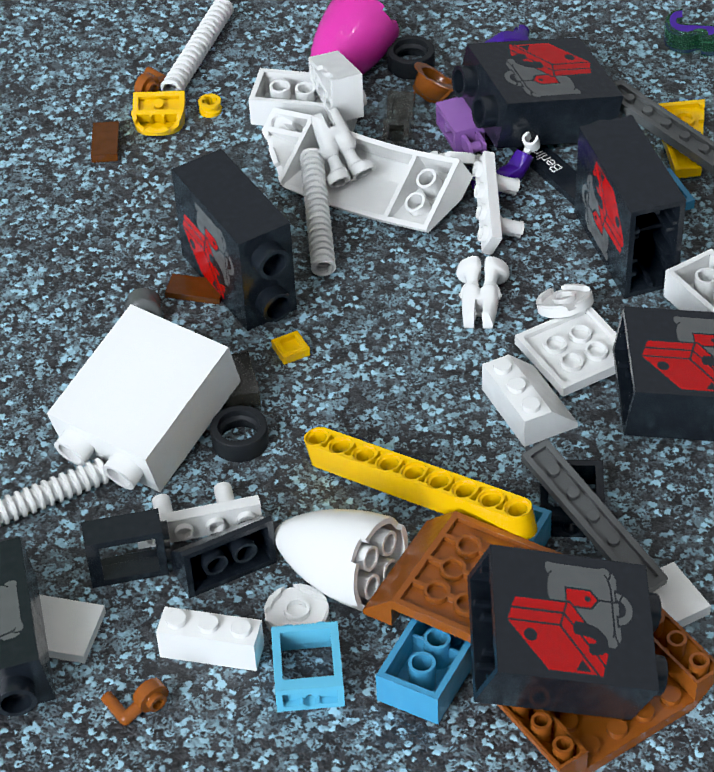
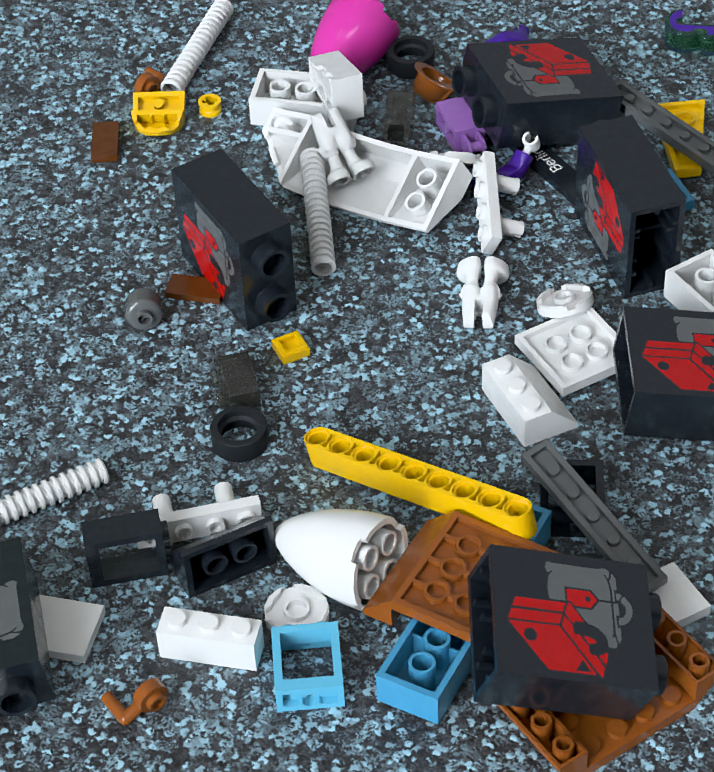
(143, 399): white brick -> none

